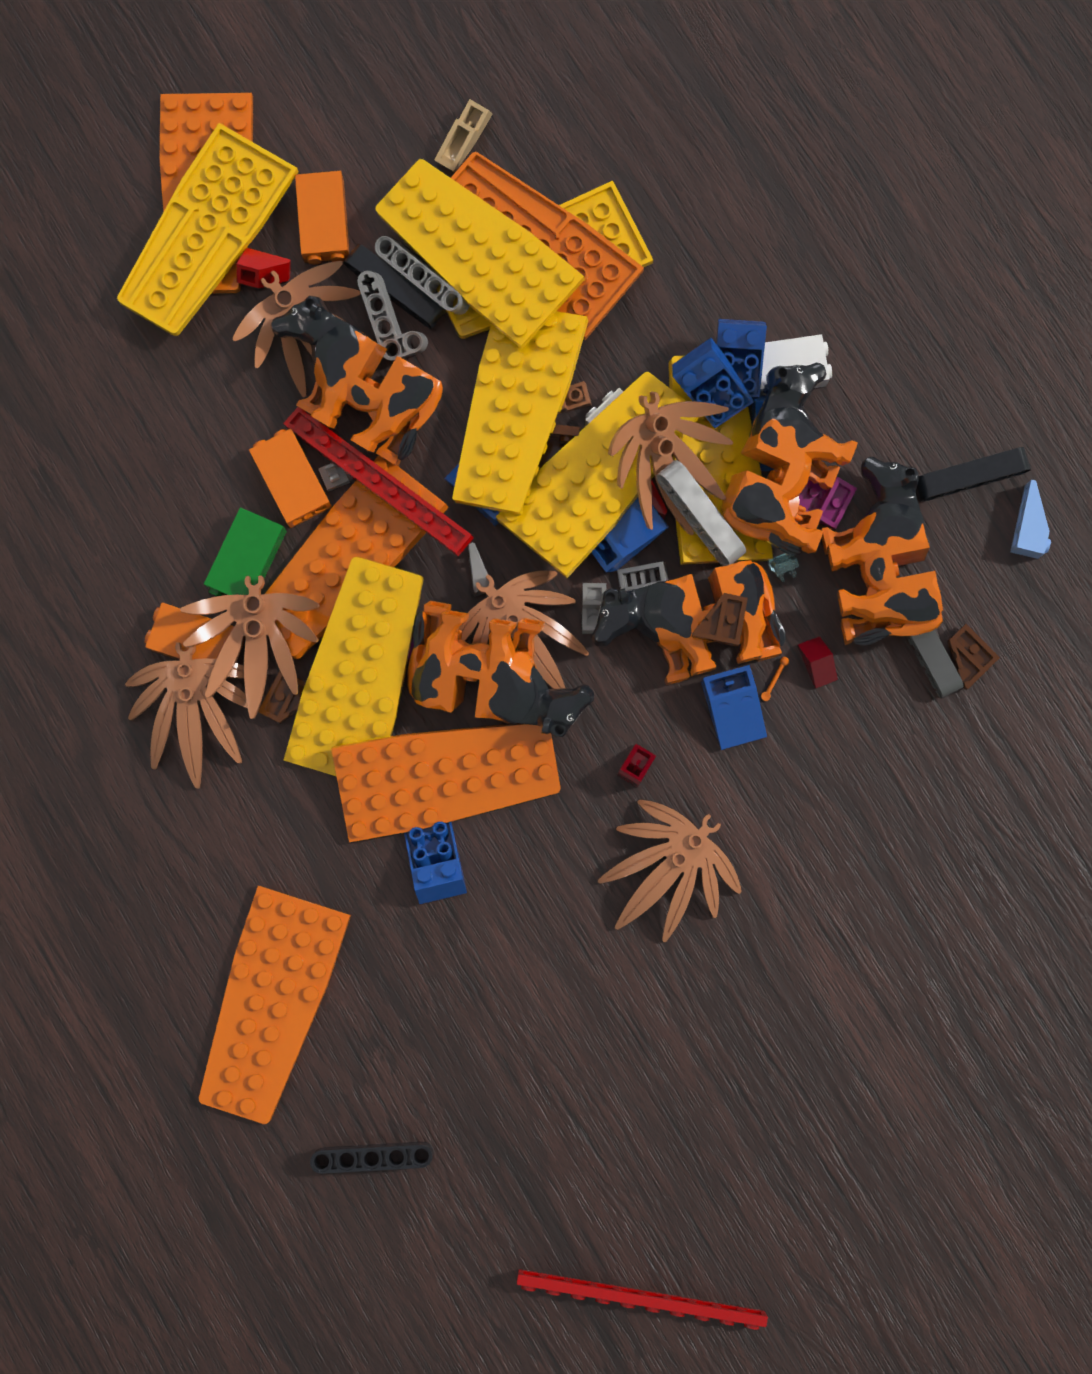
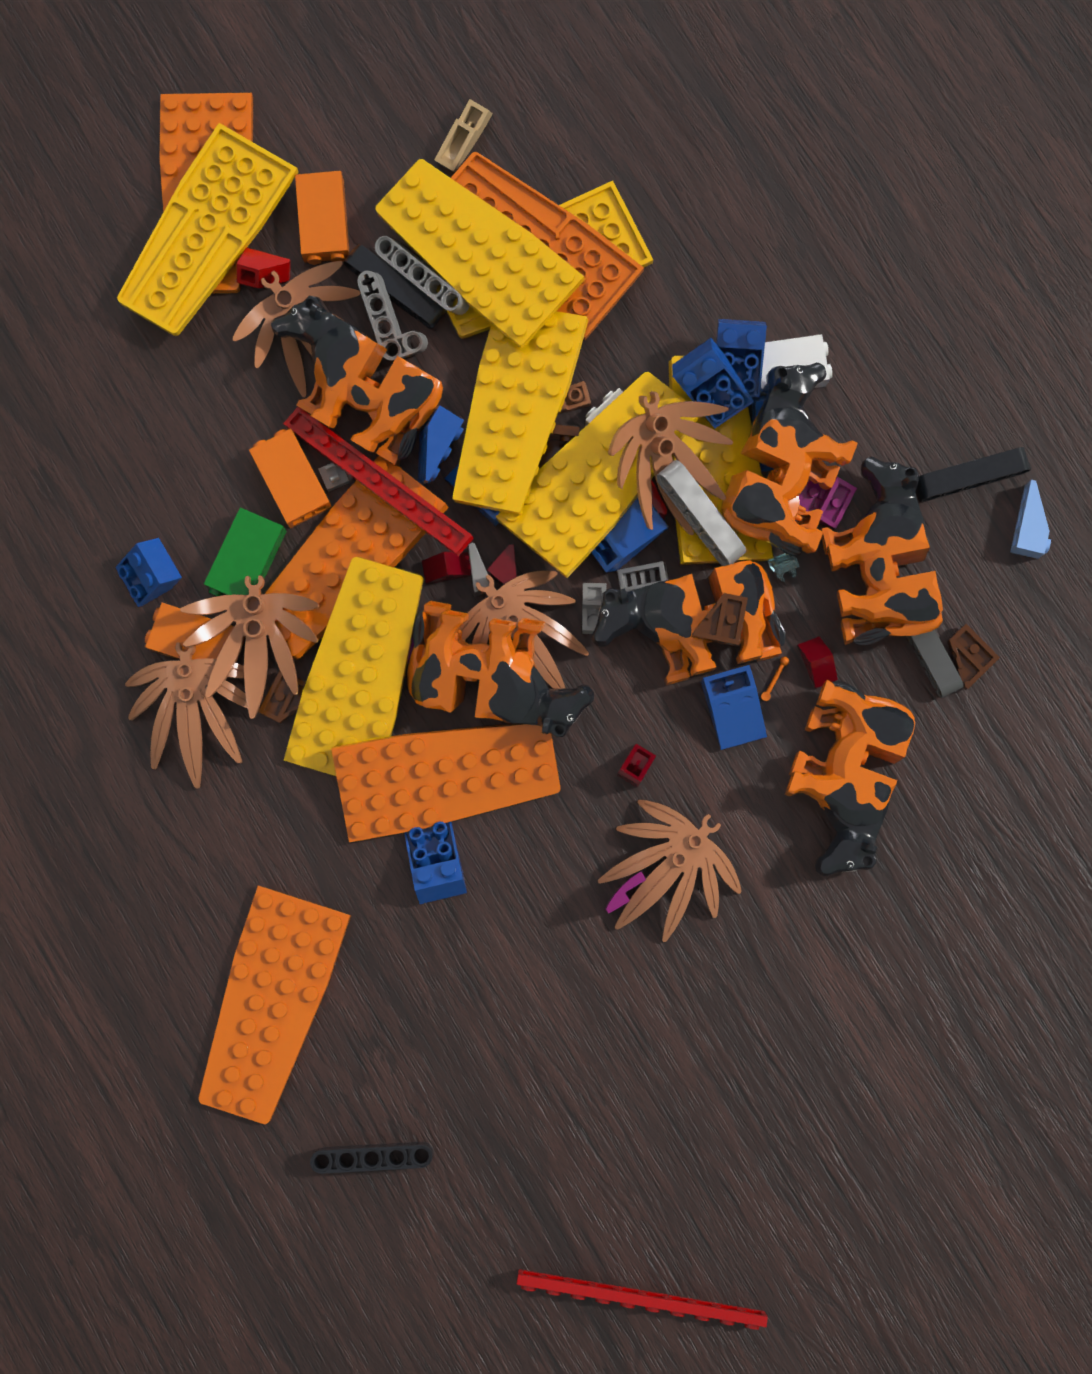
(148, 571): none -> blue slope
(434, 442): none -> blue slope
(446, 567): none -> dark red slope
(504, 566): none -> dark red slope
(620, 898): none -> magenta slope
(848, 793): none -> animal

